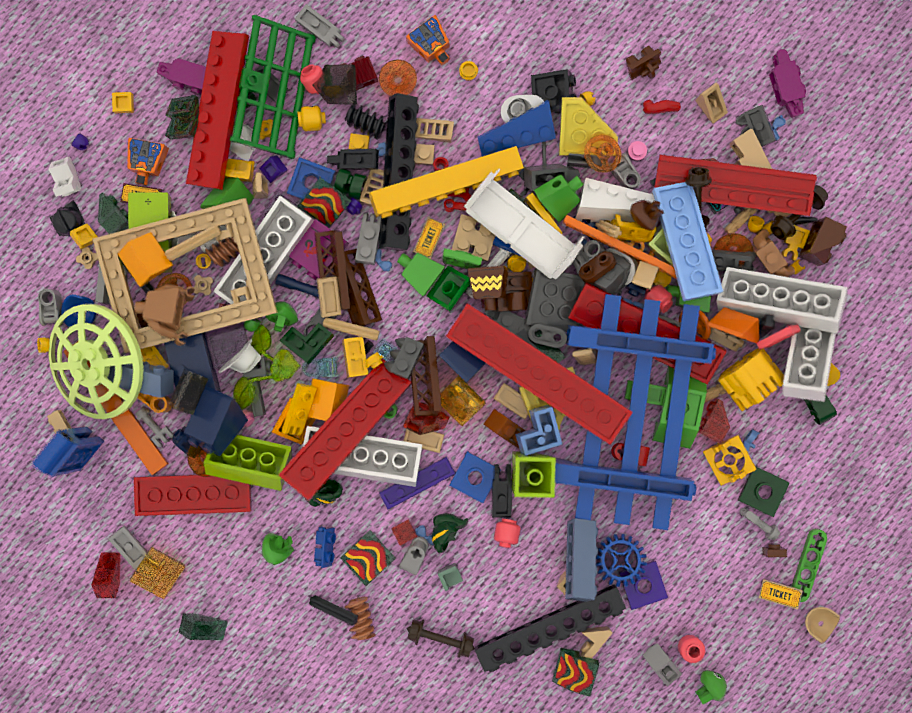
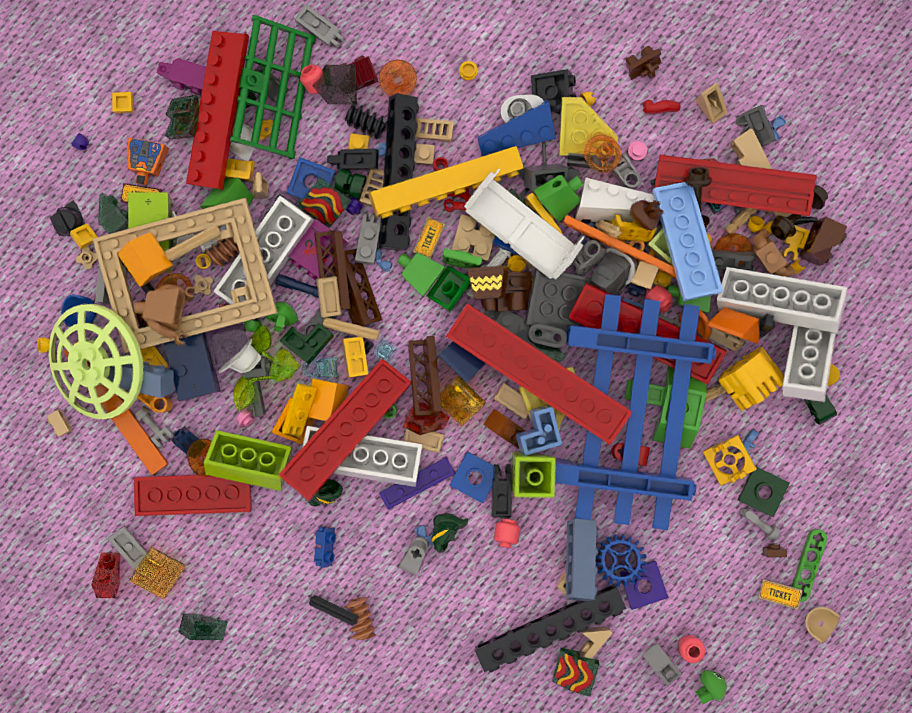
(49, 308): light grey piece -> none
(65, 177): white brick -> none
(67, 451): blue hinge -> none
(188, 392): clear smoke slope -> none
(215, 422): dark blue slope -> none
(273, 168): dark purple slope -> none
(276, 549): bright green piece -> none
(311, 118): yellow head -> none
(367, 558): slope -> none
(374, 360): yellow plate -> none
(404, 358): dark grey plate -> none
(404, 532): clear red plate -> none
(430, 41): torso -> none
(449, 576): sand green panel -> none
(465, 644): dark brown piece -> none
(585, 356): tan slope -> none
(597, 267): reddish brown plate -> none
(715, 423): clear red slope -> none
(779, 336): coral tile -> none
(787, 83): magenta hinge -> none

